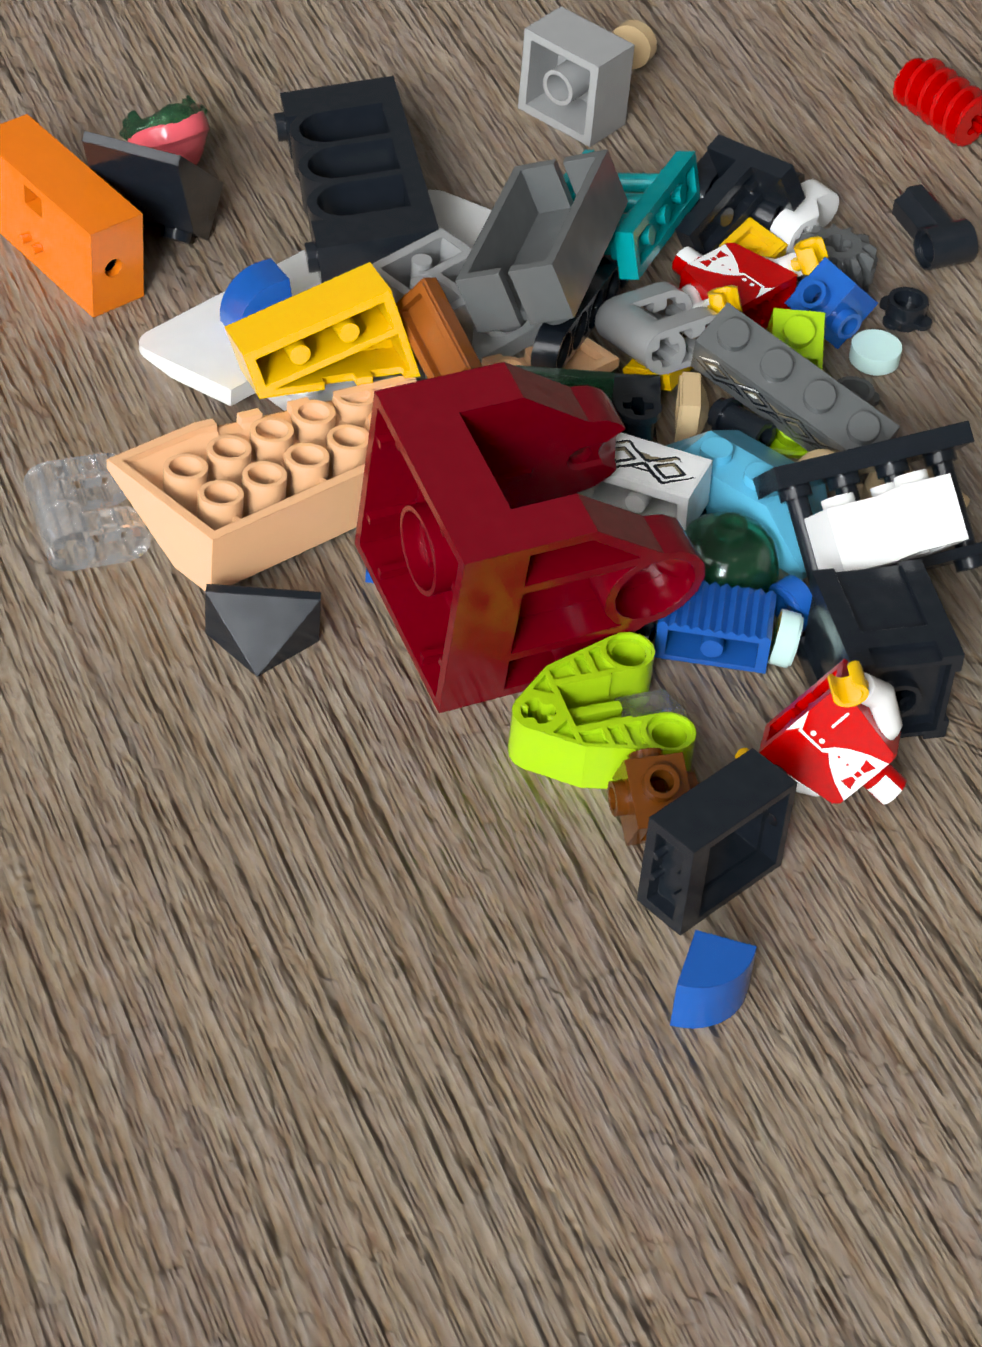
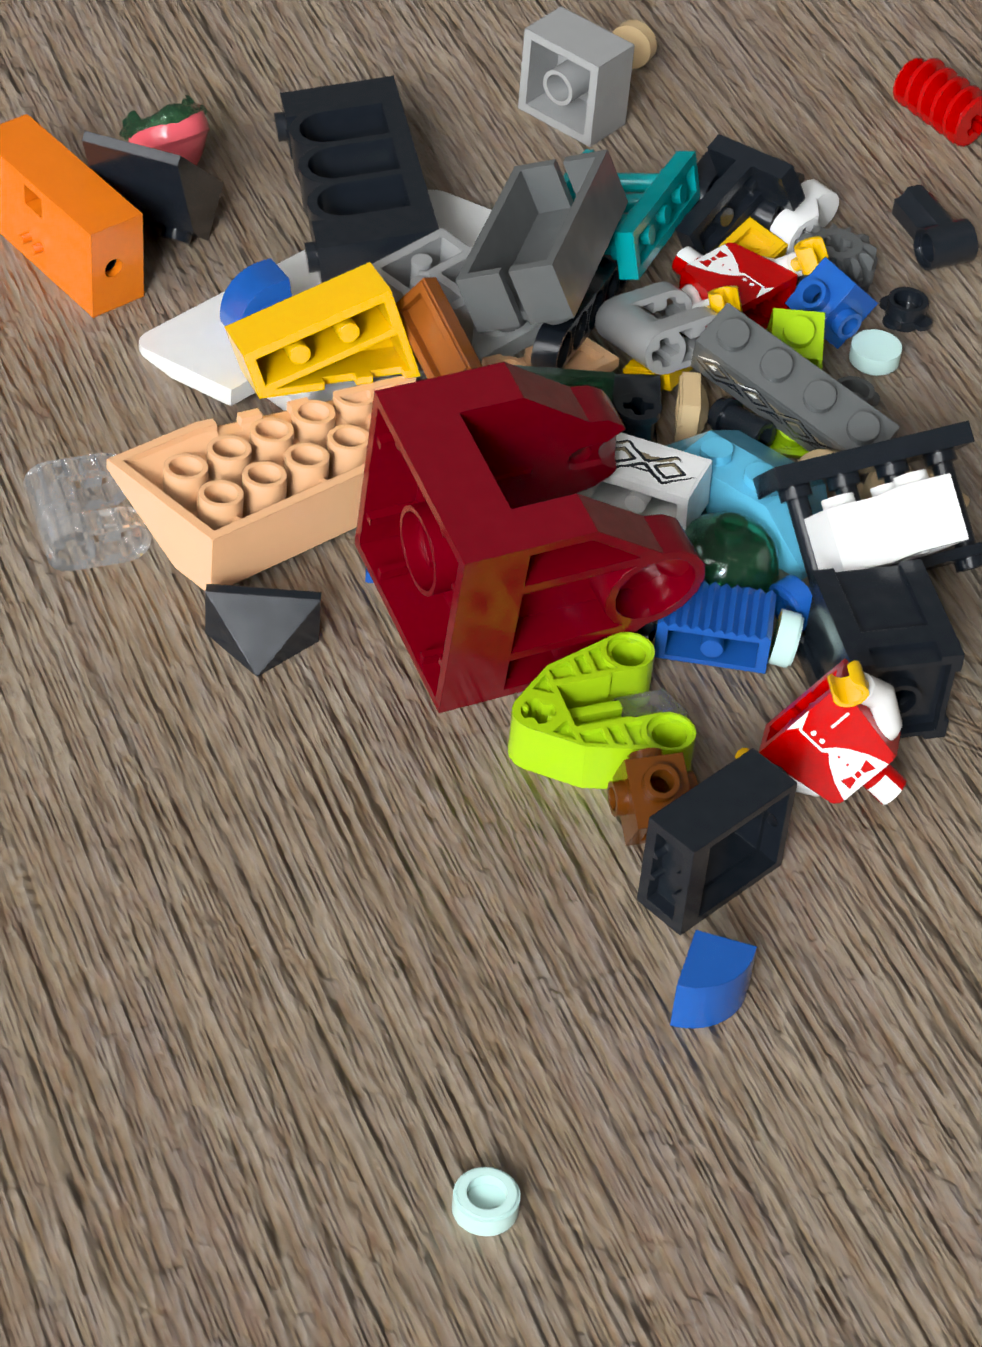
(486, 1201): none -> light aqua tile

